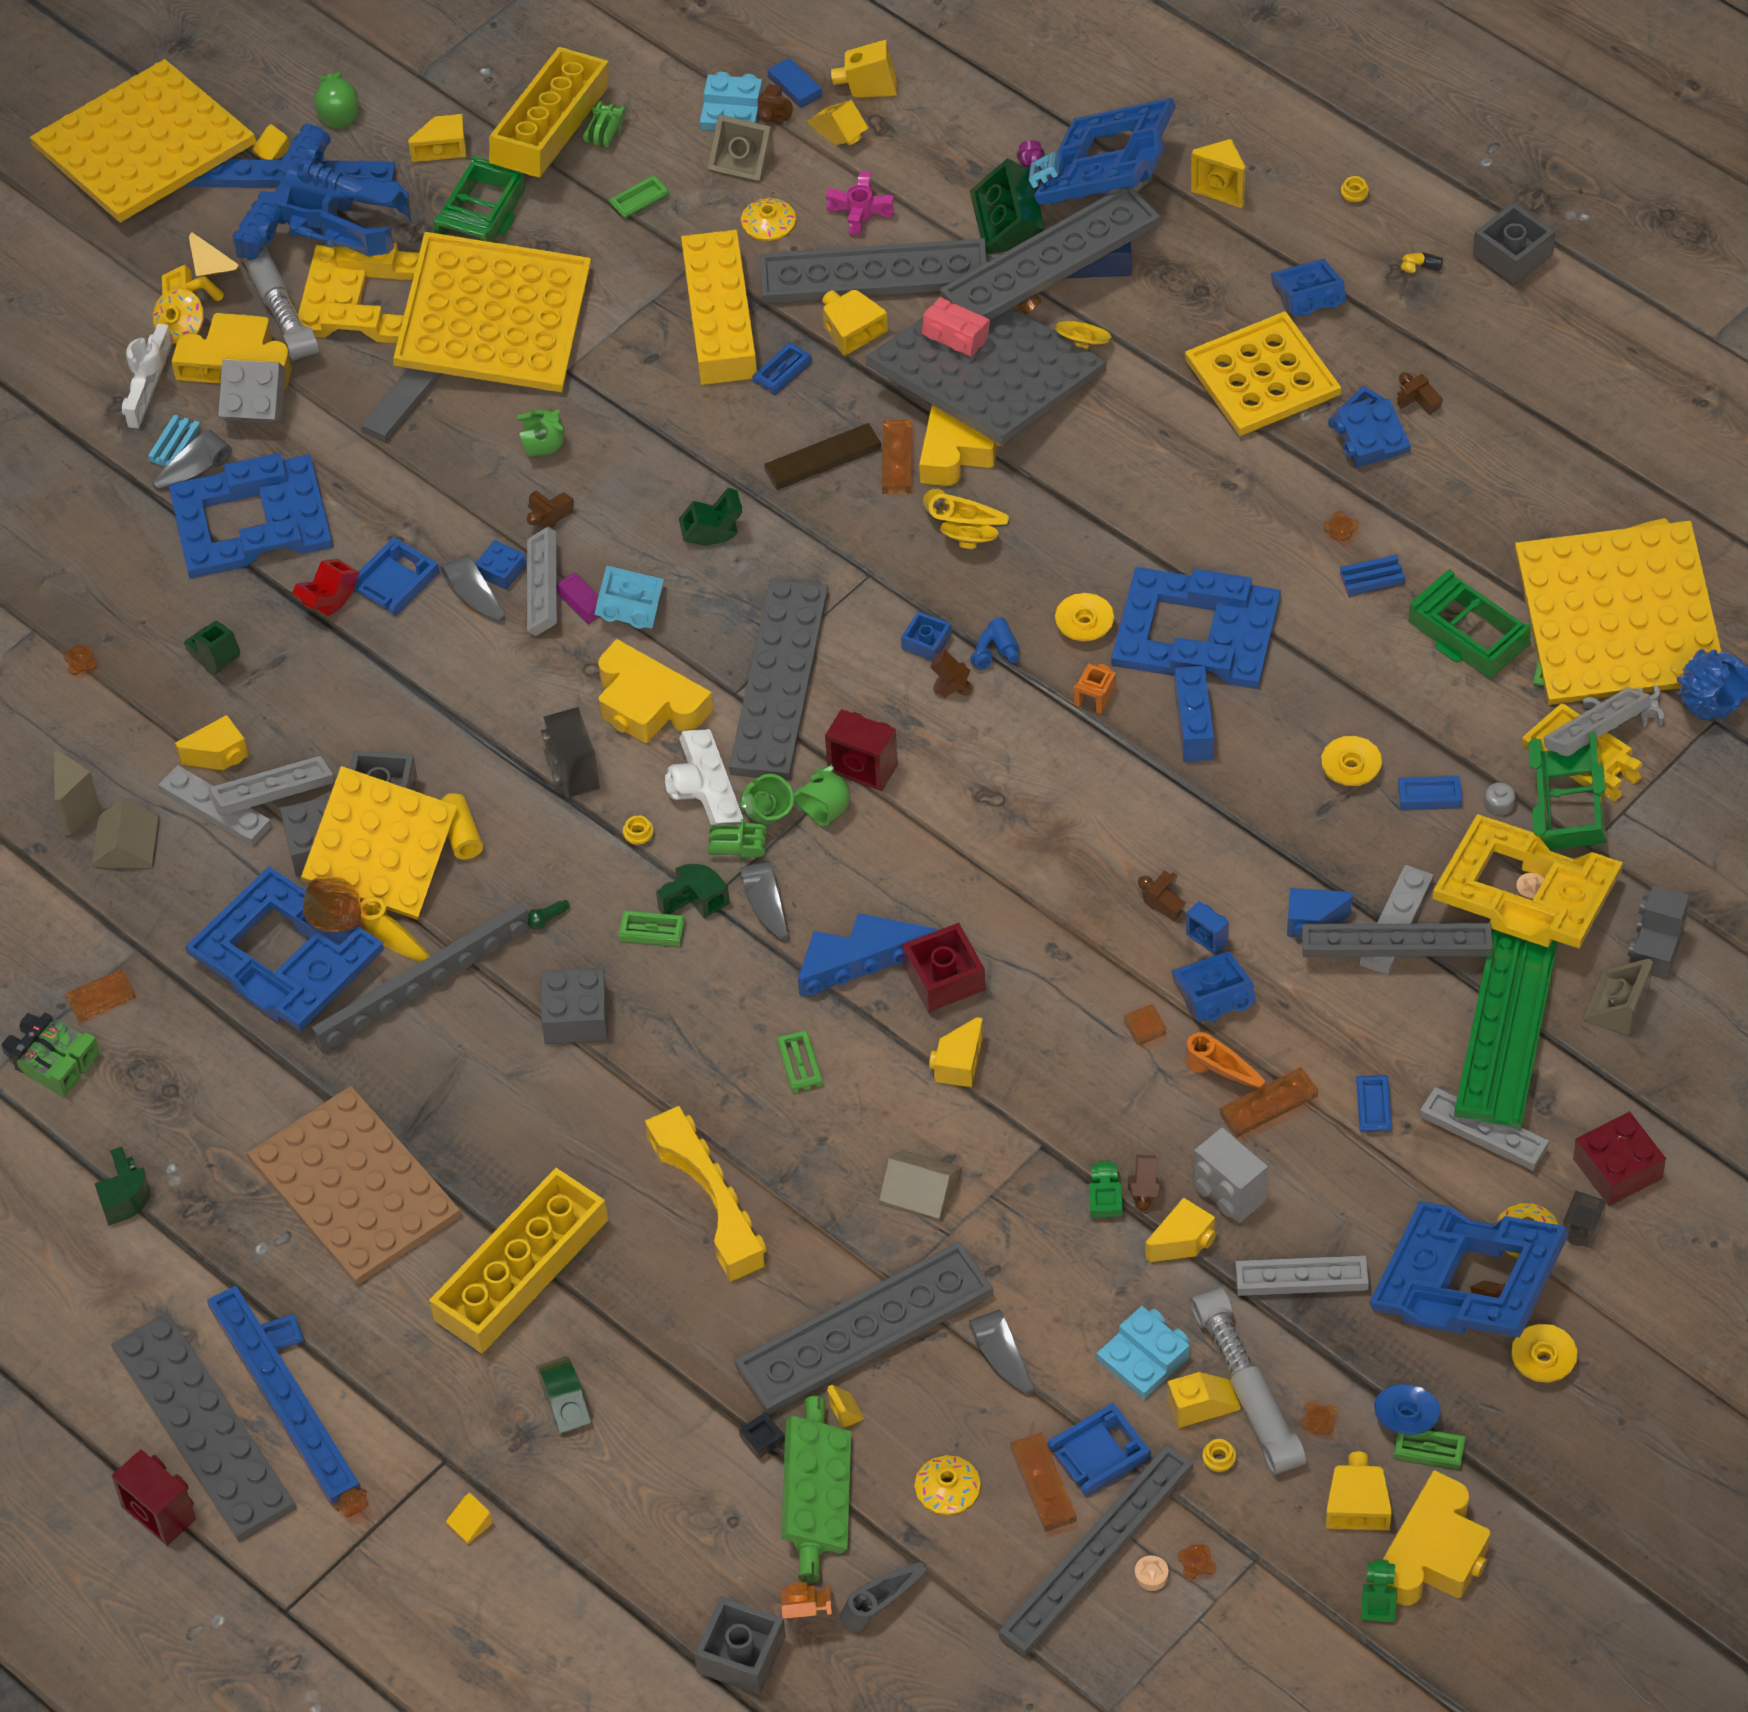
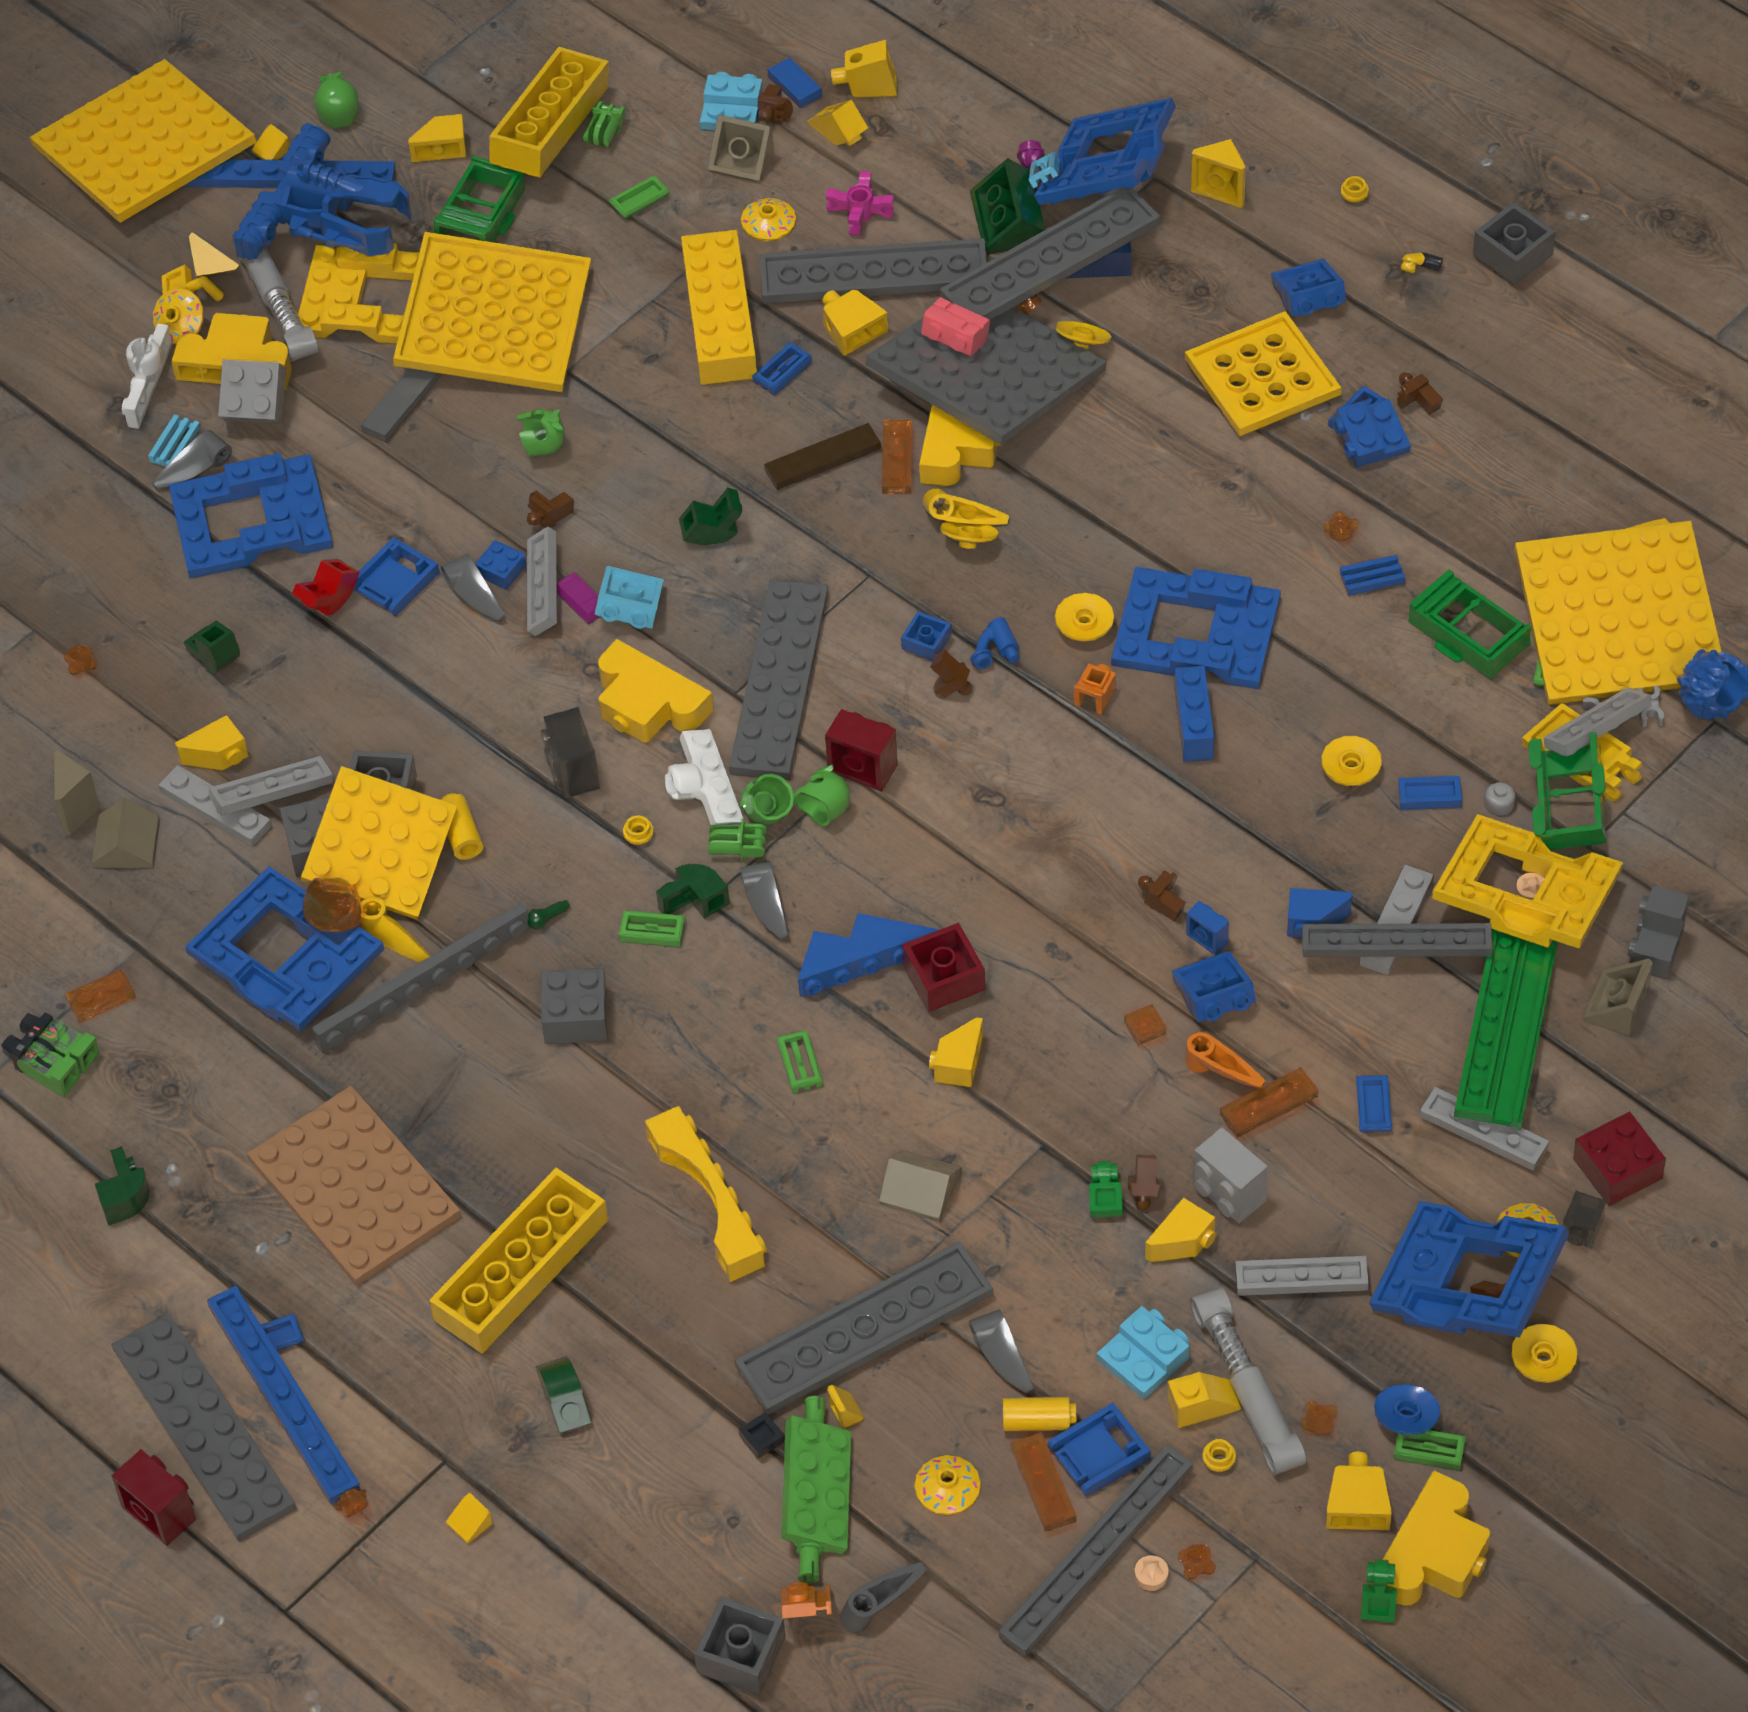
(1038, 1414): none -> yellow brick

